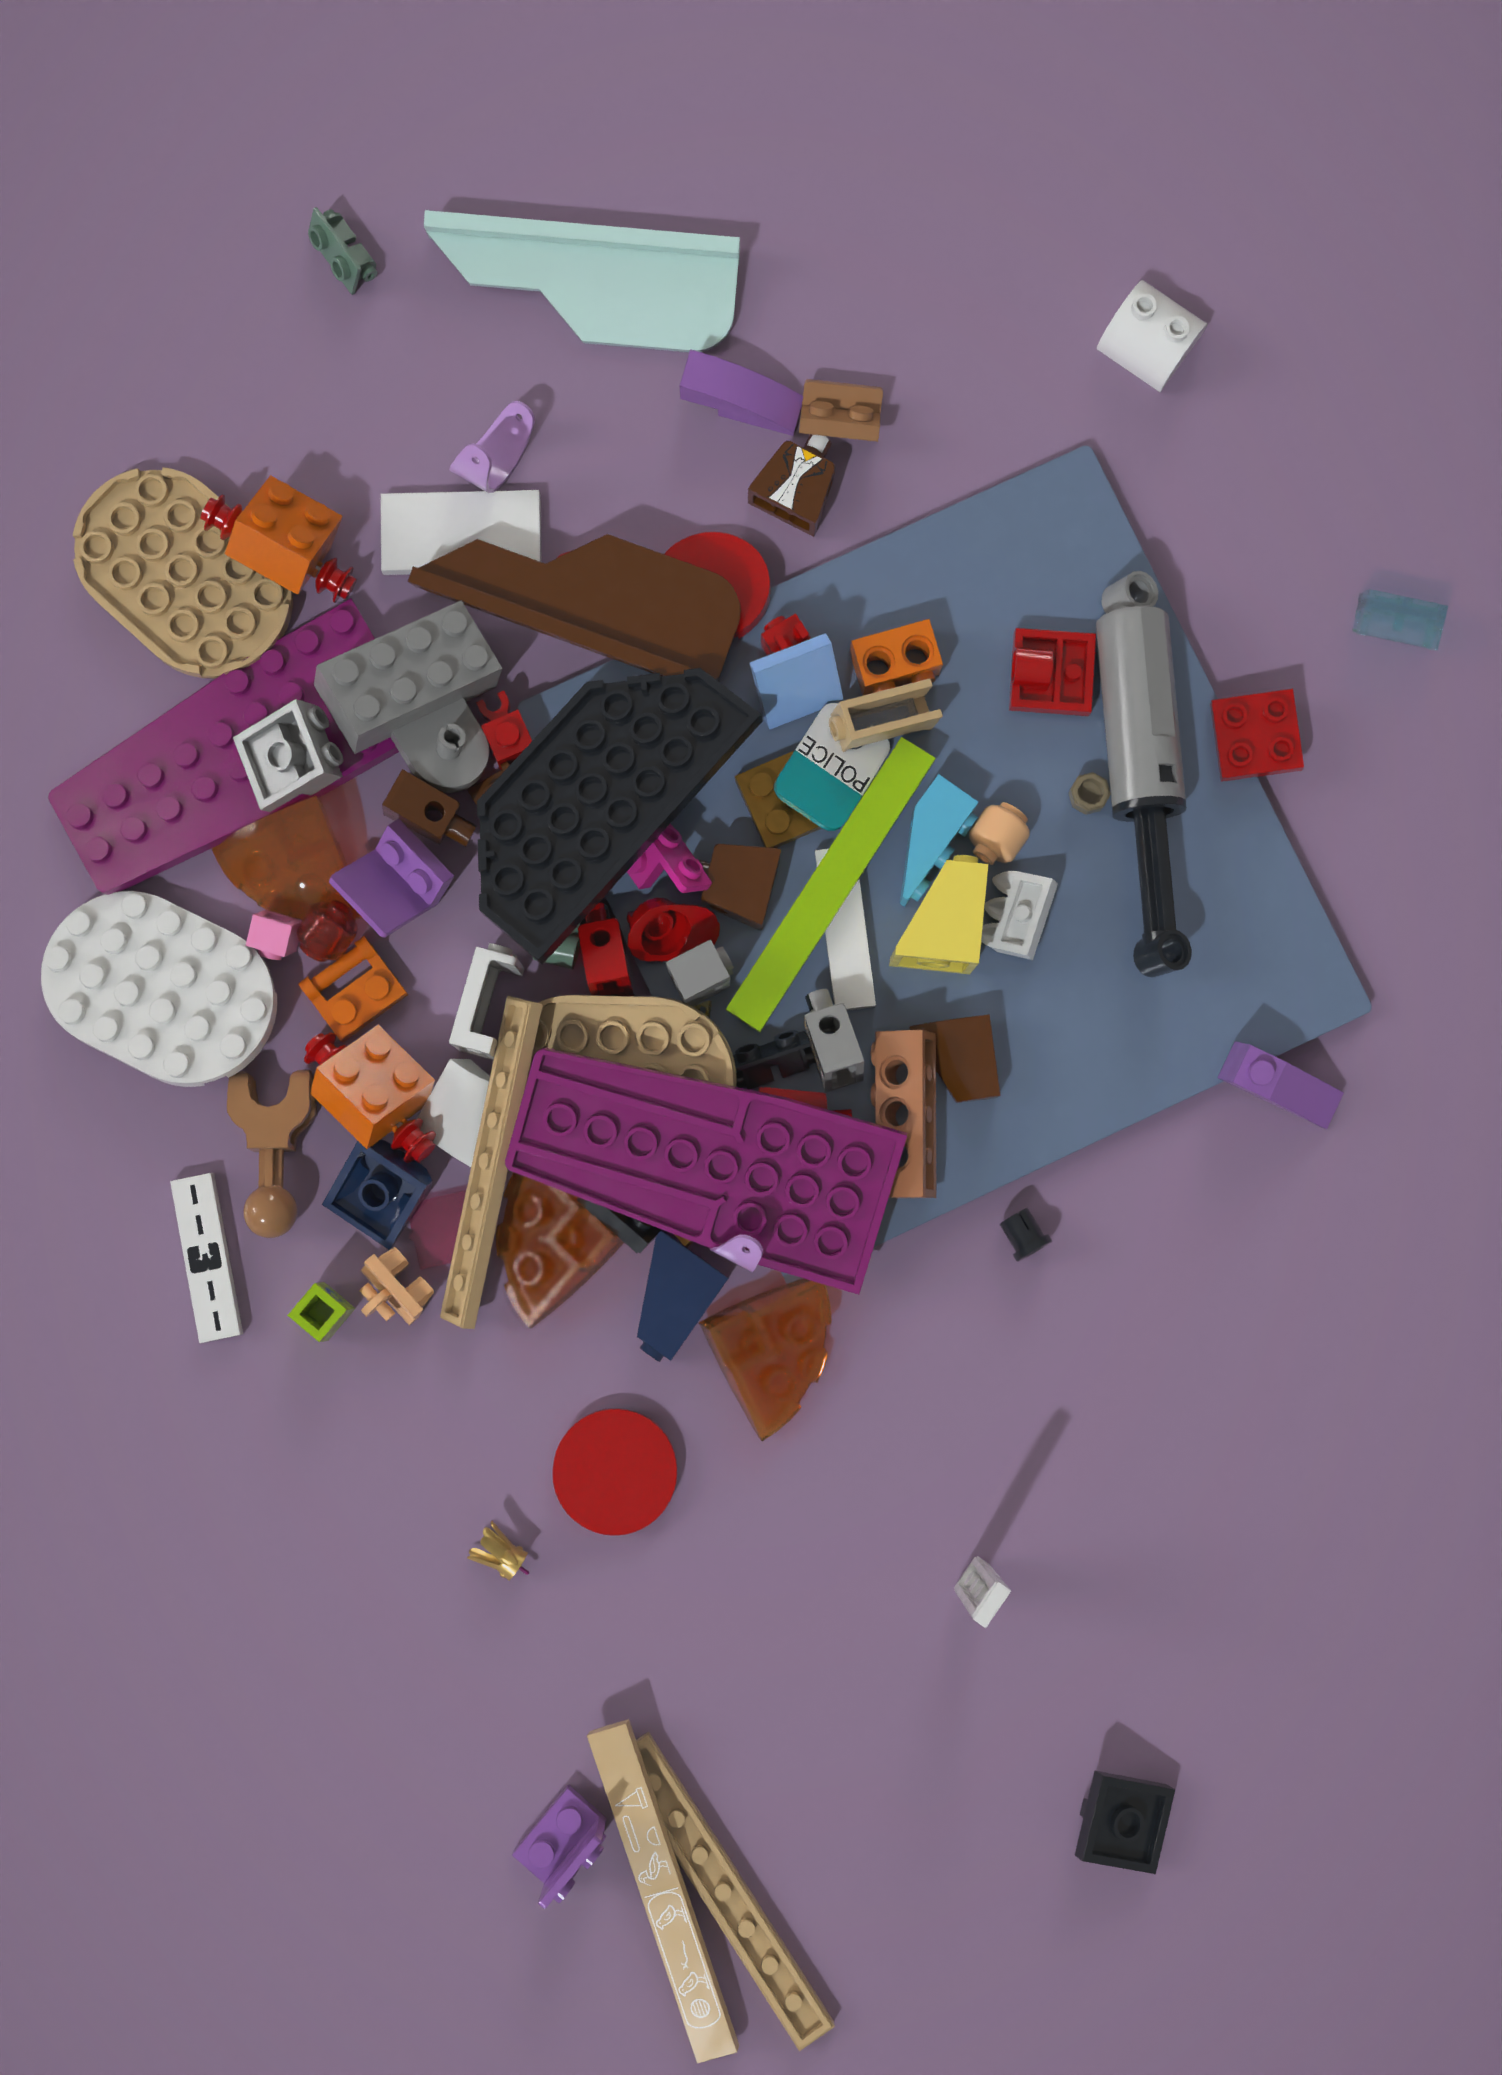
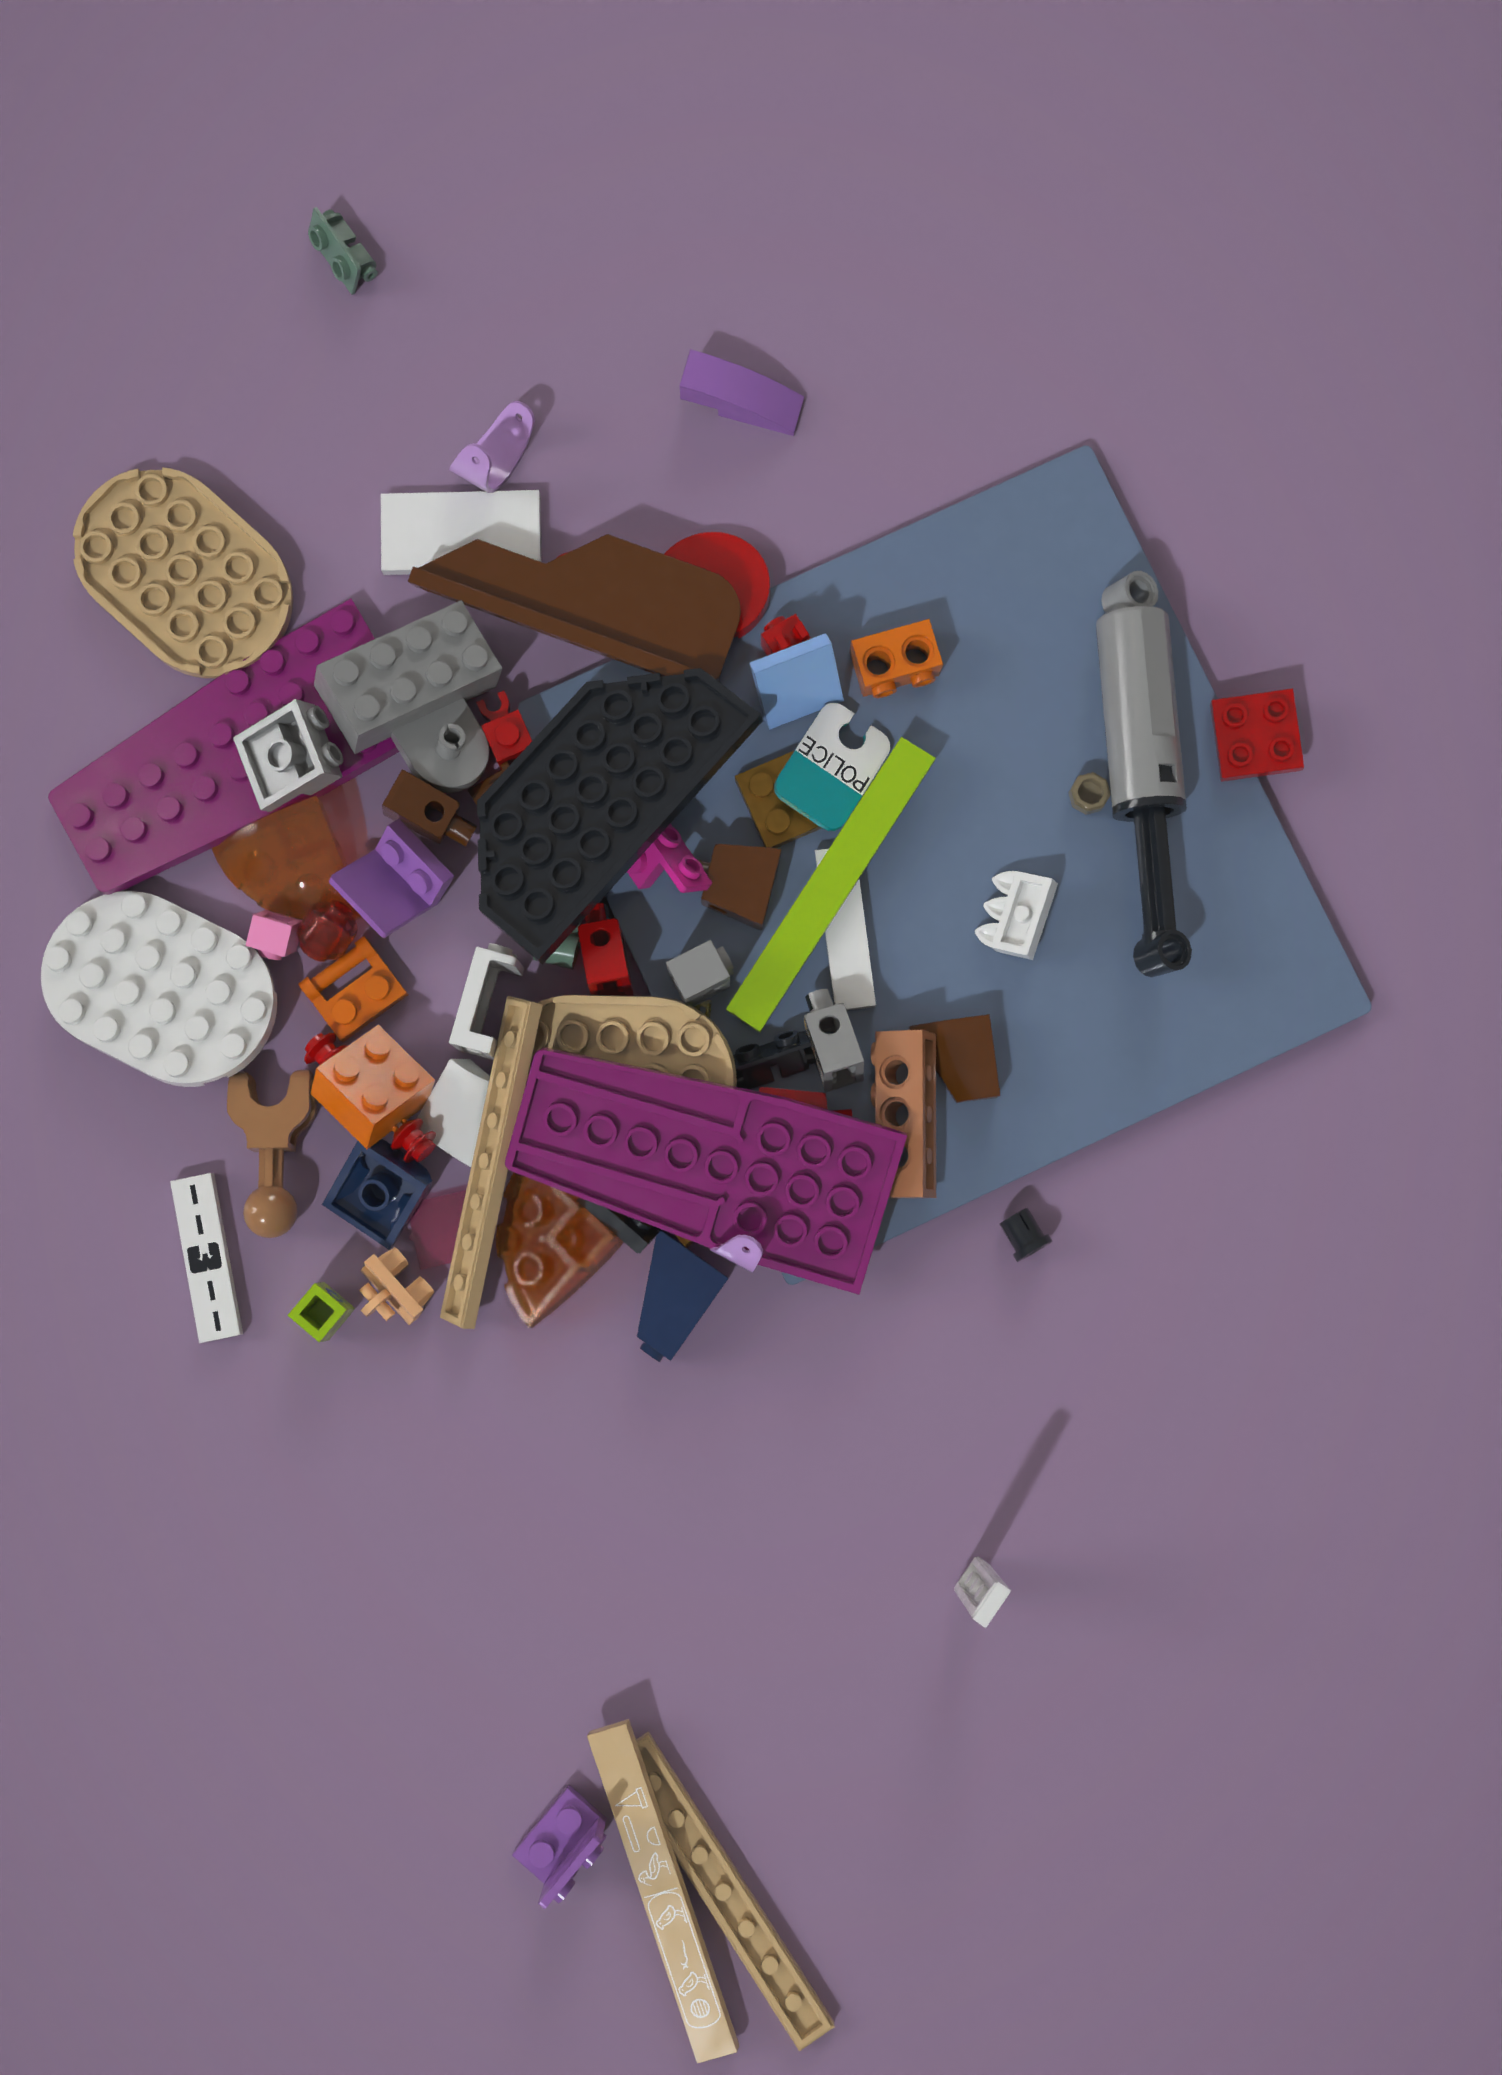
(282, 538): orange brick -> none
(504, 1555): pearl gold piece -> none
(603, 279): light aqua piece -> none
(615, 1471): red tile -> none
(667, 929): red piece -> none
(772, 1350): clear orange brick -> none
(795, 484): reddish brown torso -> none
(841, 410): medium nougat bracket -> none
(883, 715): tan window -> none
(933, 826): medium azure slope -> none
(948, 922): light yellow slope -> none
(999, 833): light nougat head -> none
(1052, 672): red plate -> none
(1124, 1822): black hinge -> none
(1151, 335): white brick -> none
(1280, 1084): medium lavender slope -> none
(1399, 619): clear light blue hinge -> none

